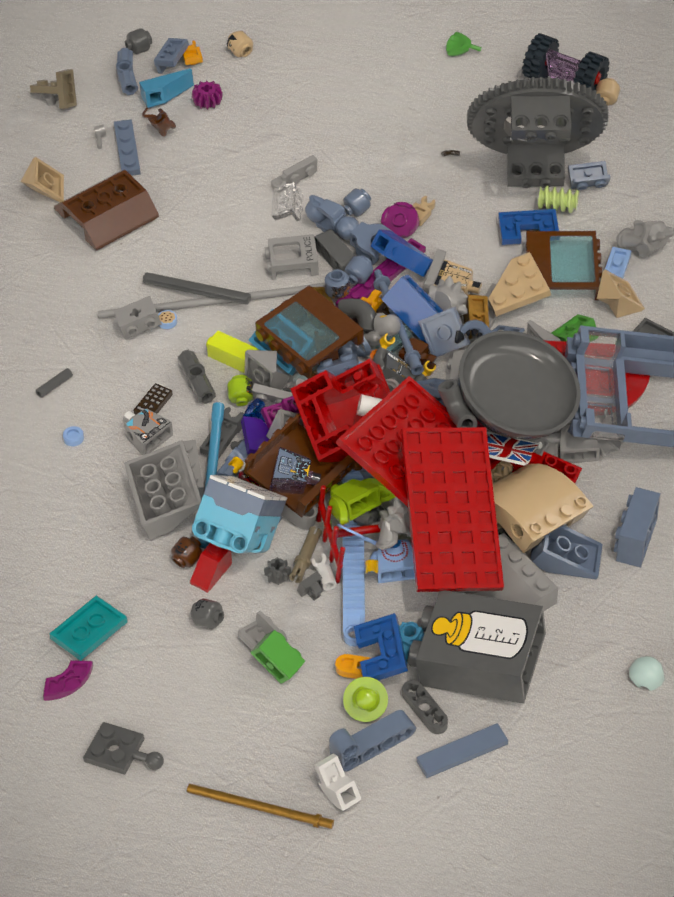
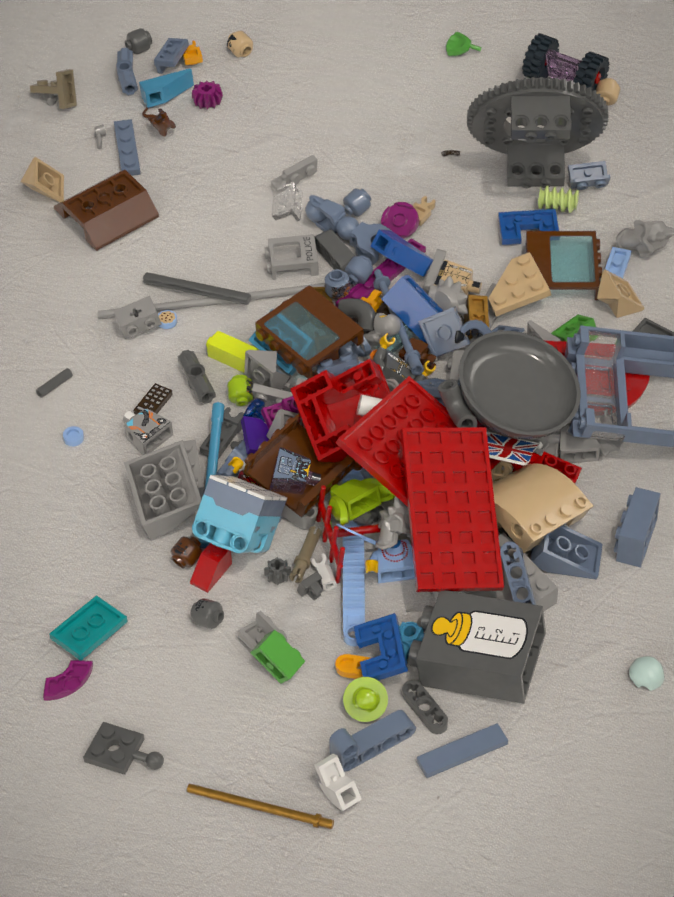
(518, 561): none -> sand blue beam

